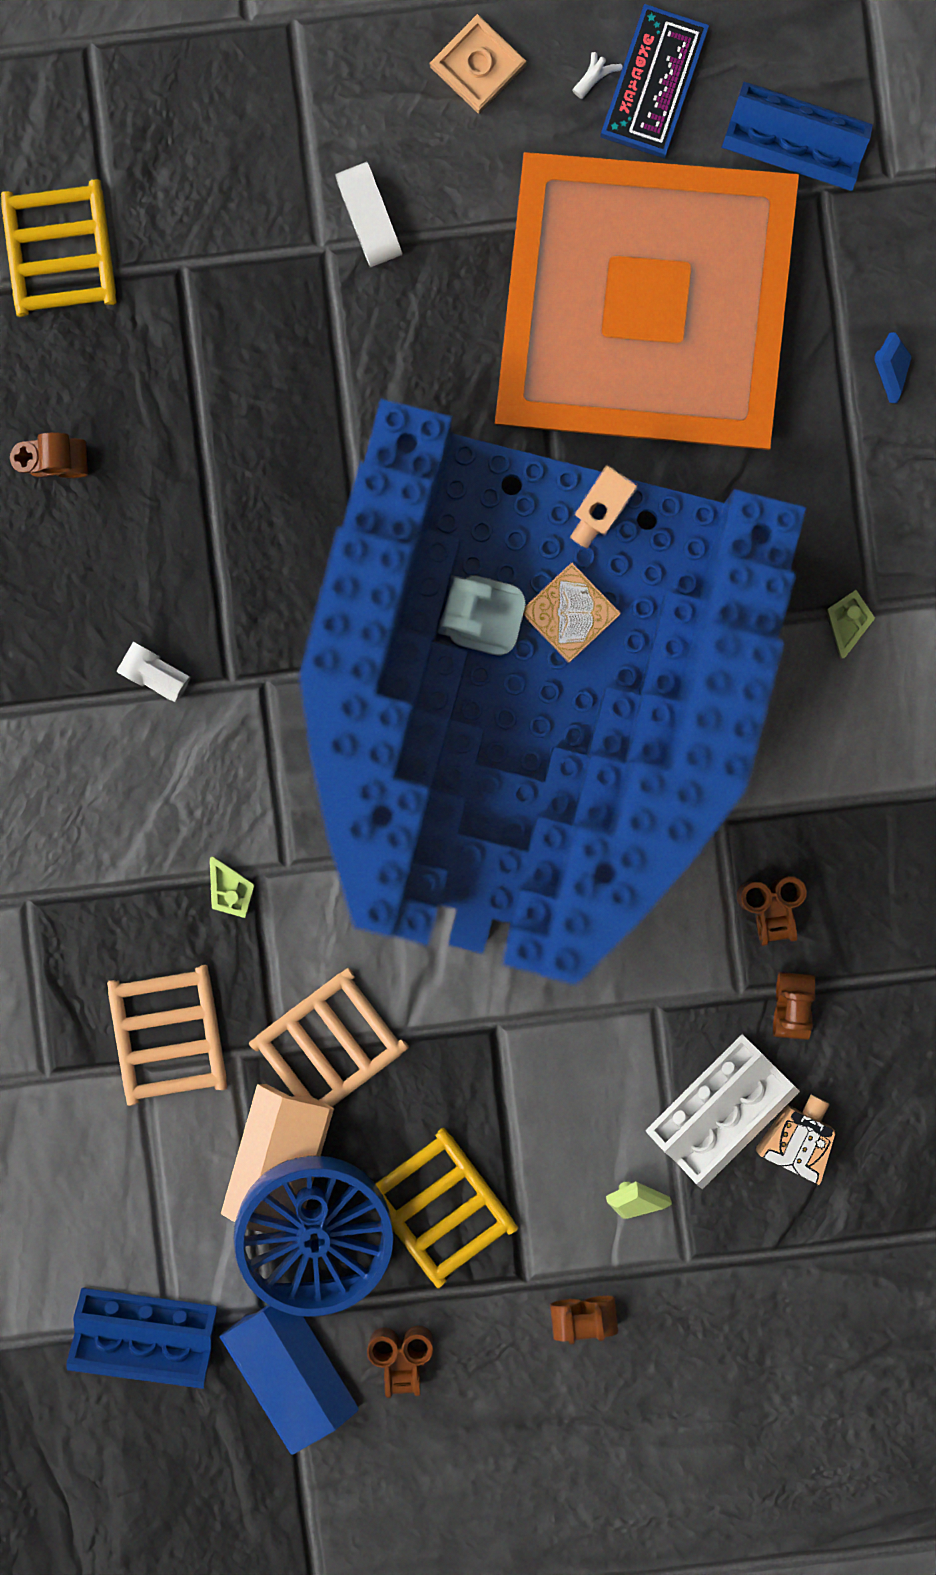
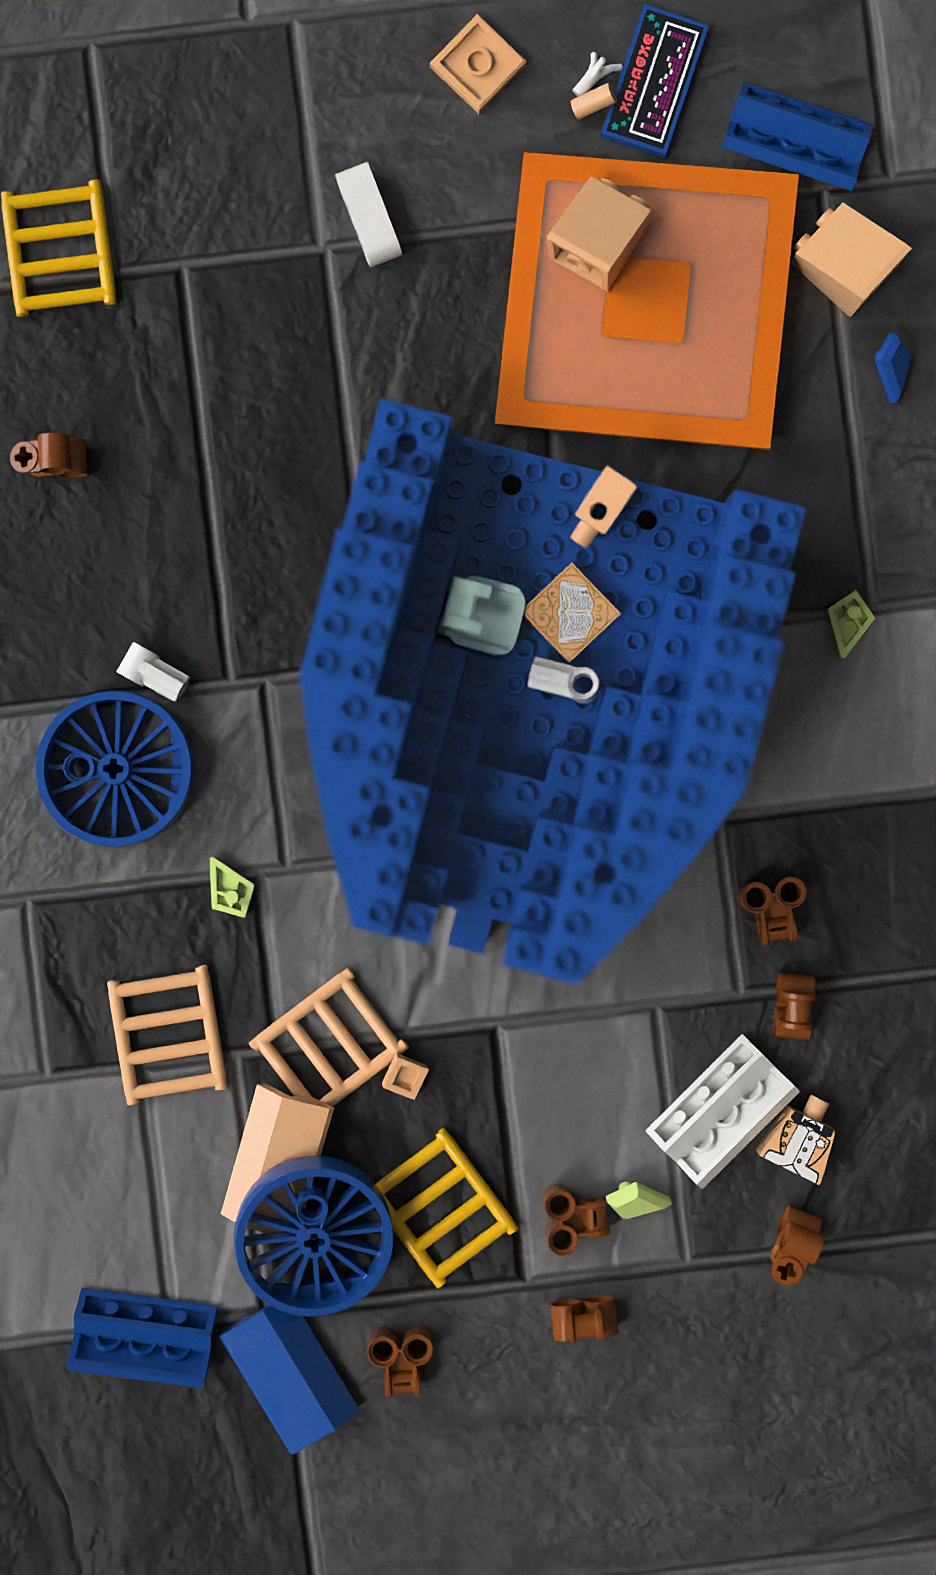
(182, 769): none -> blue piece
(405, 1076): none -> light nougat plate
(560, 679): none -> white piece
(574, 1218): none -> dark orange piece
(593, 101): none -> light nougat piece
(598, 232): none -> light nougat slope
(796, 1245): none -> dark orange piece
(848, 257): none -> light nougat slope

